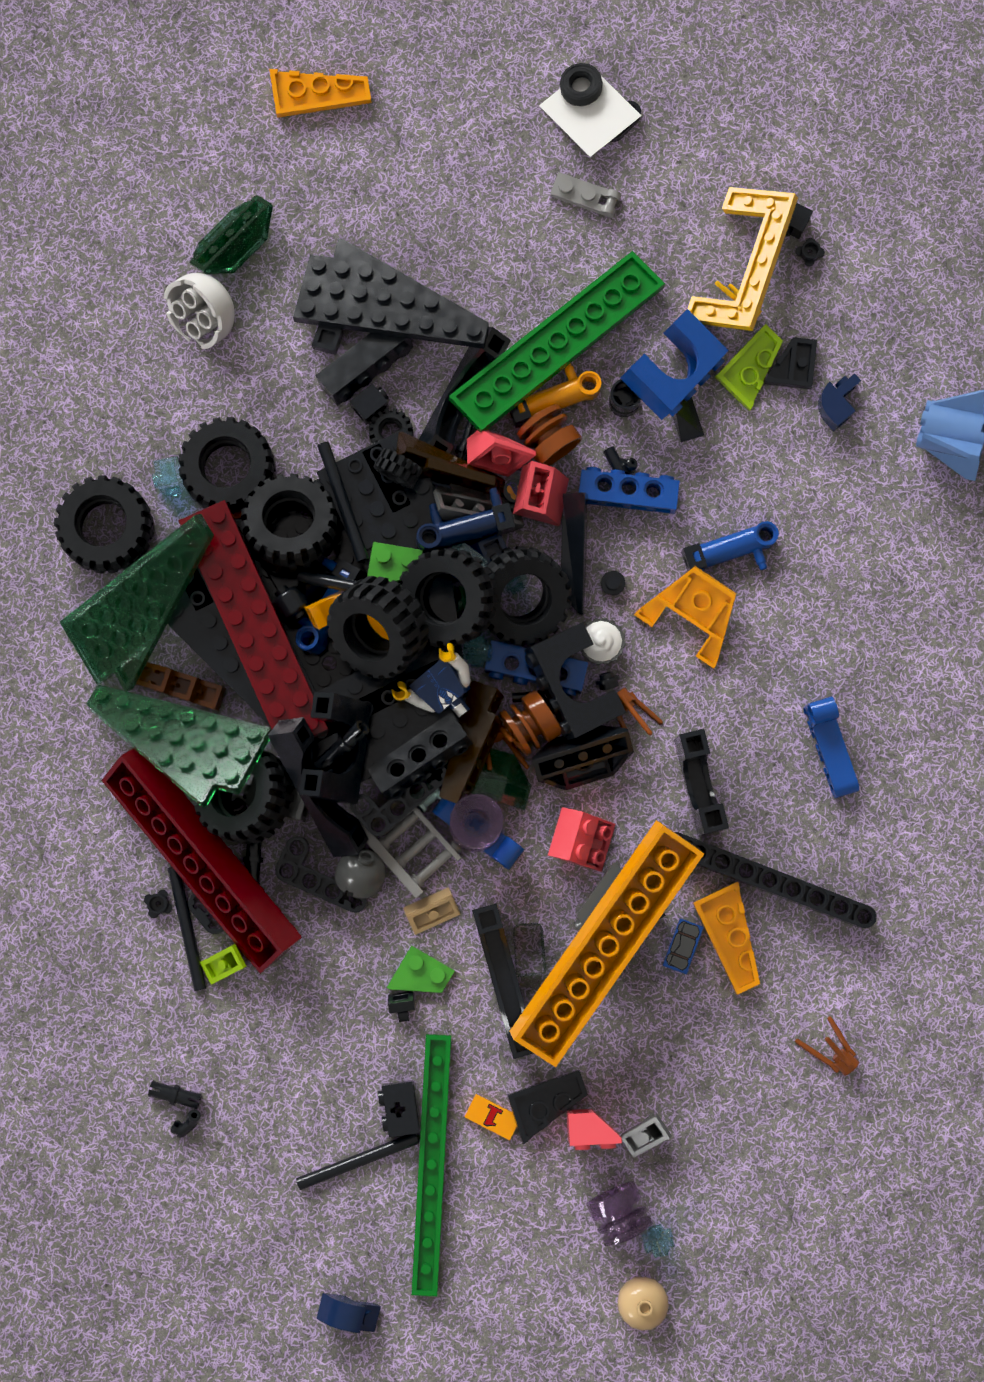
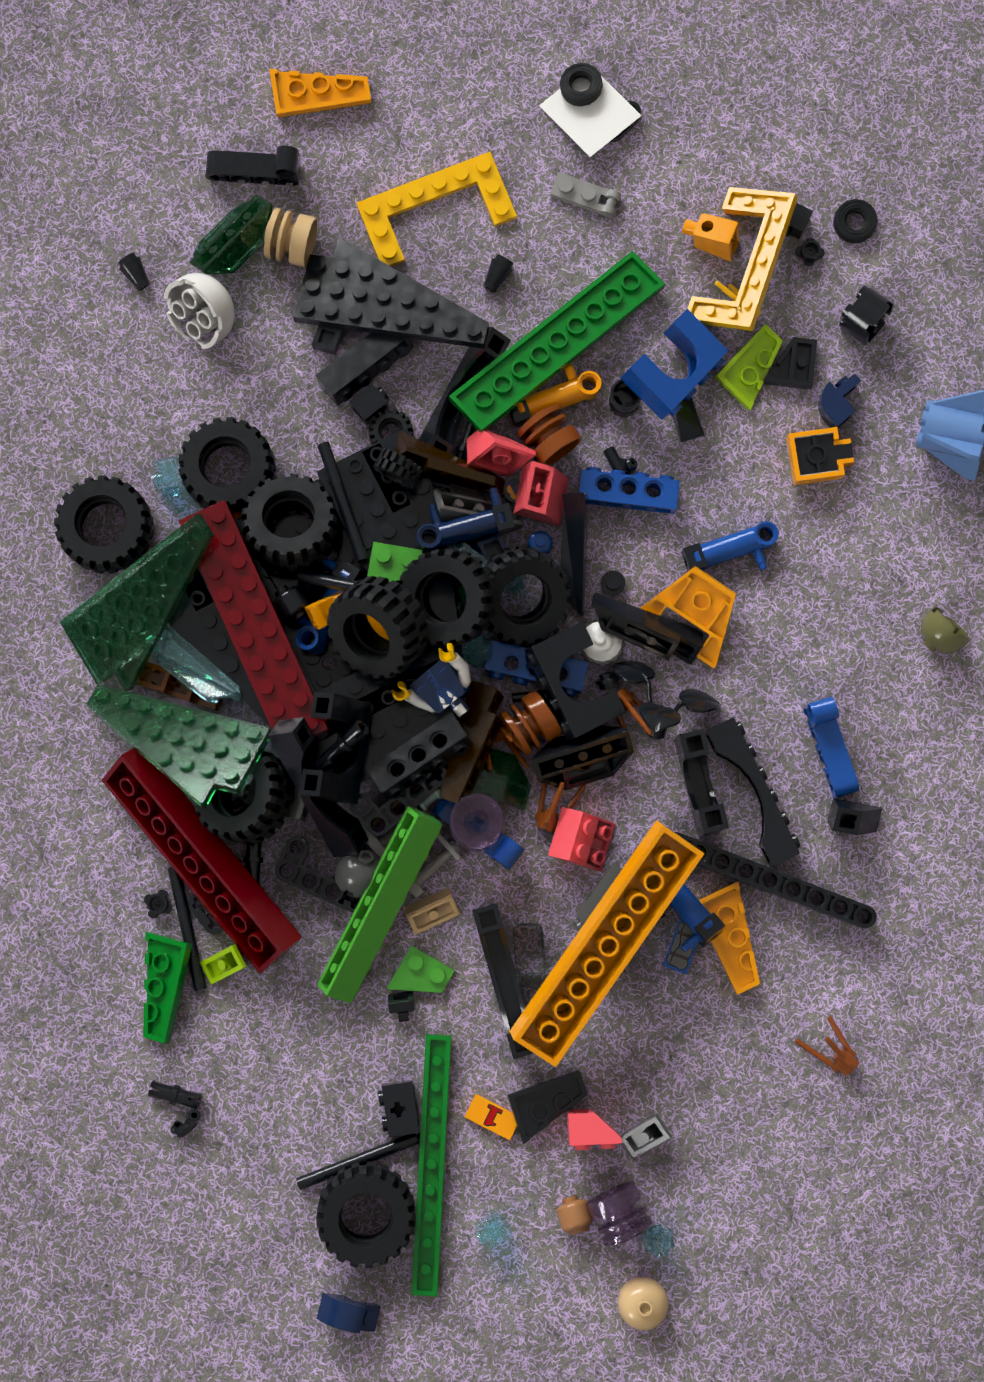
(133, 269): none -> black cone
(166, 972): none -> green wing
(193, 668): none -> clear light blue wedge
(255, 167): none -> black beam
(285, 236): none -> tan wheel
(372, 1247): none -> black tyre
(379, 905): none -> bright green brick
(477, 170): none -> yellow plate
(493, 1229): none -> clear light blue brick
(498, 271): none -> black cone
(541, 541): none -> blue piece
(548, 819): none -> dark orange plant
(574, 1215): none -> medium nougat head
(647, 629): none -> black wedge
(659, 717): none -> black plant
(698, 919): none -> blue piece
(714, 235): none -> light orange torso
(775, 837): none -> black arch
(818, 455): none -> piece
(853, 817): none -> black slope
(862, 208): none -> black tyre
(866, 315): none -> black brick
(942, 632): none -> olive cylinder

